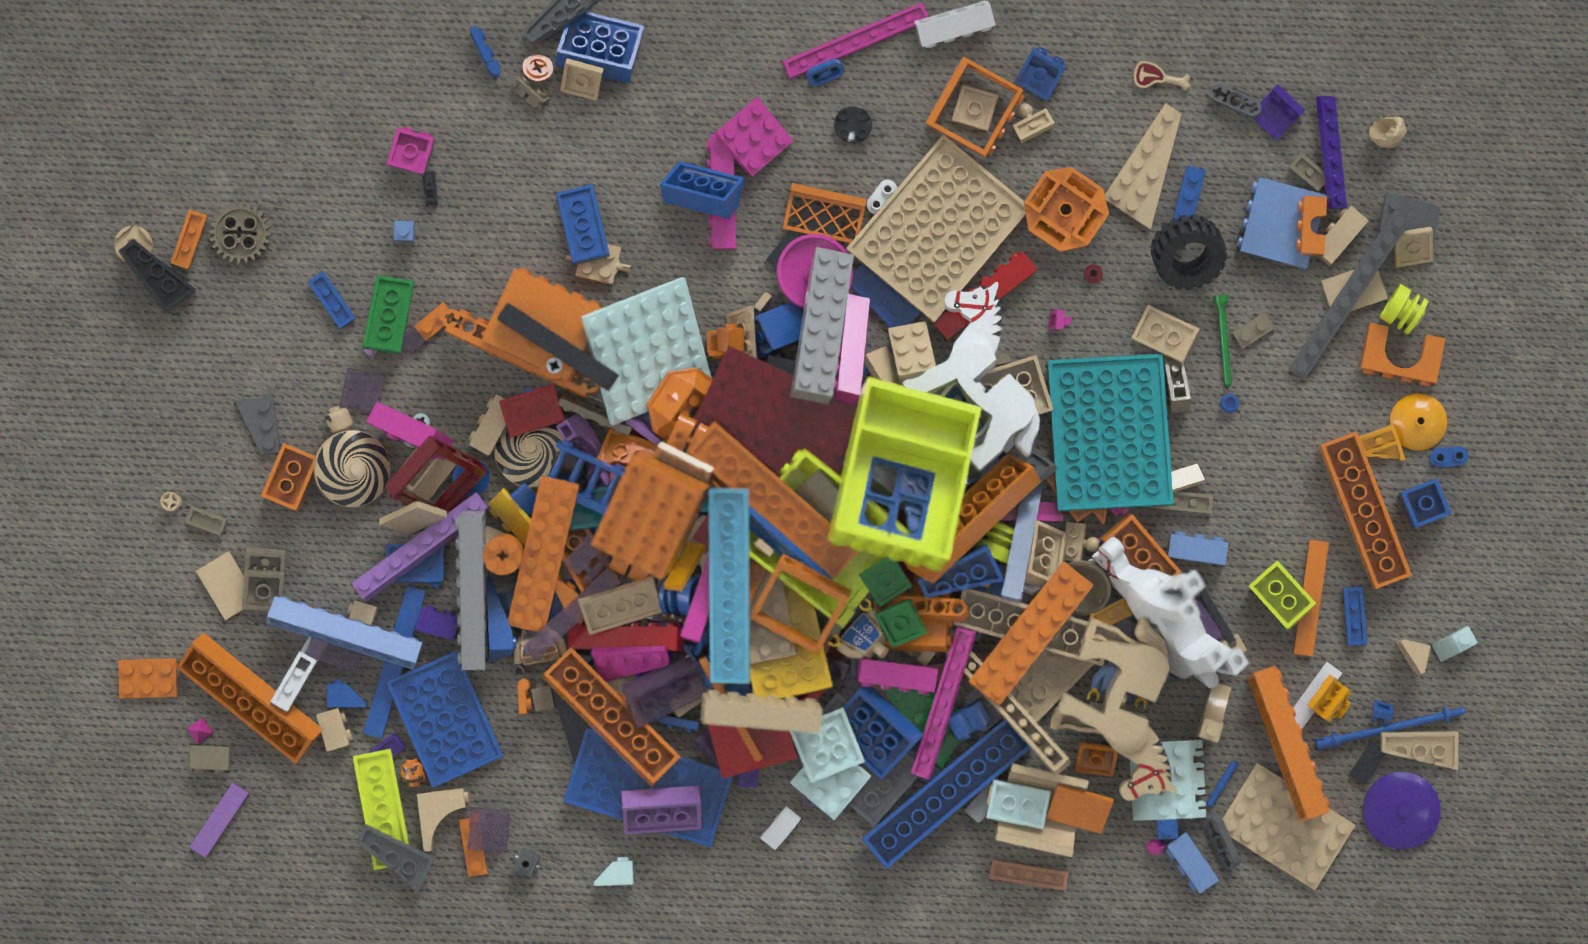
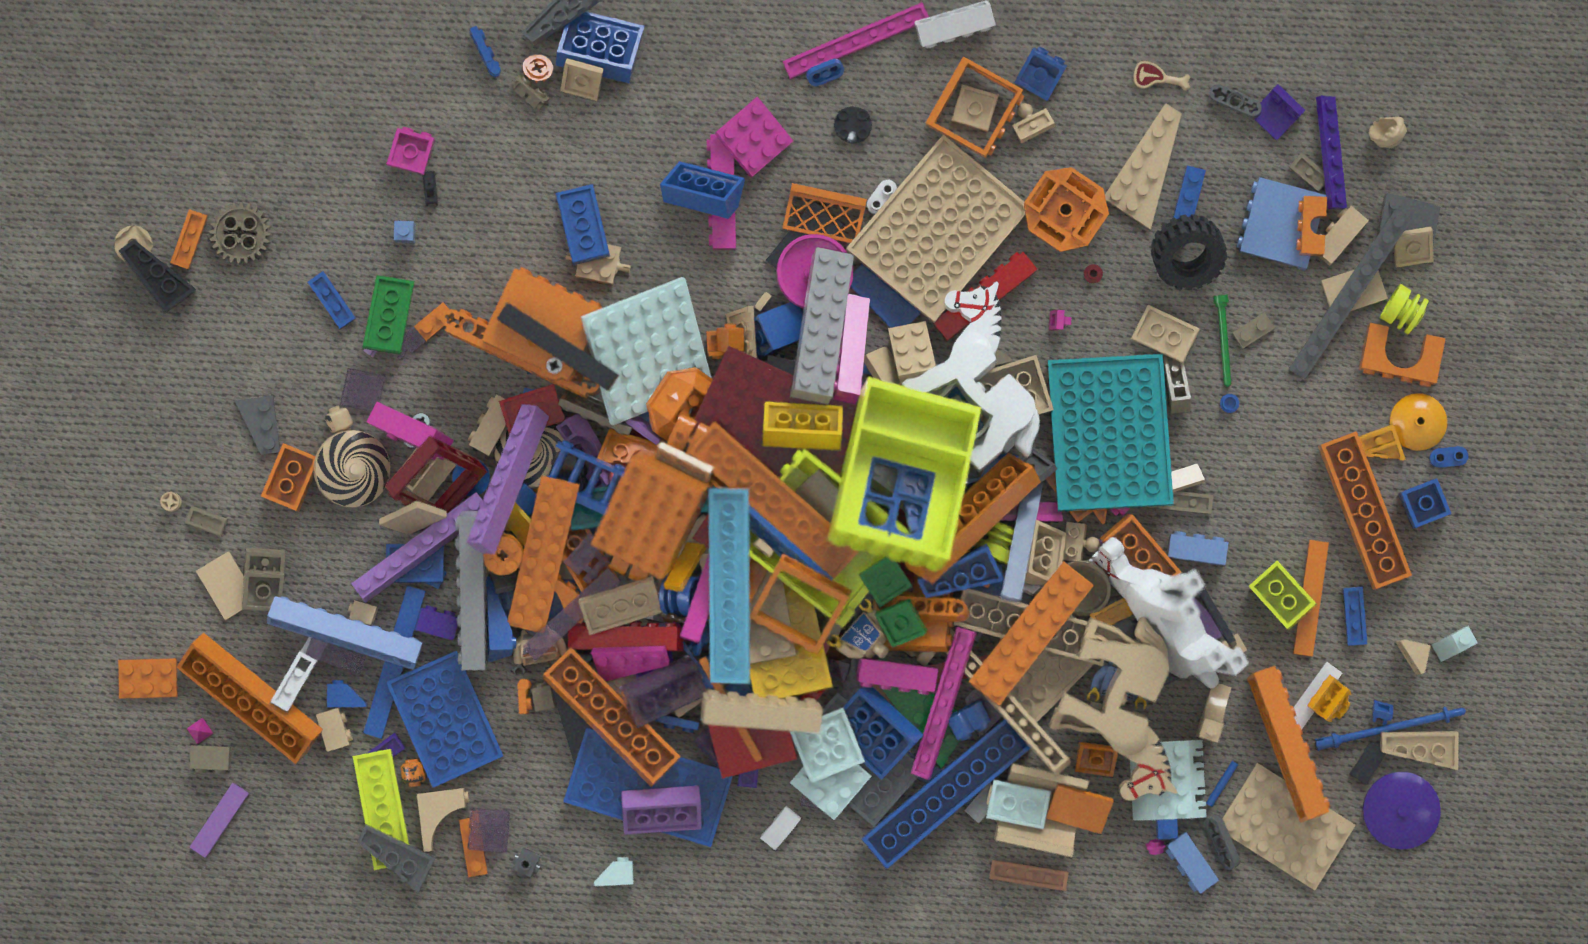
(507, 479): none -> medium lavender brick
(802, 426): none -> yellow slope

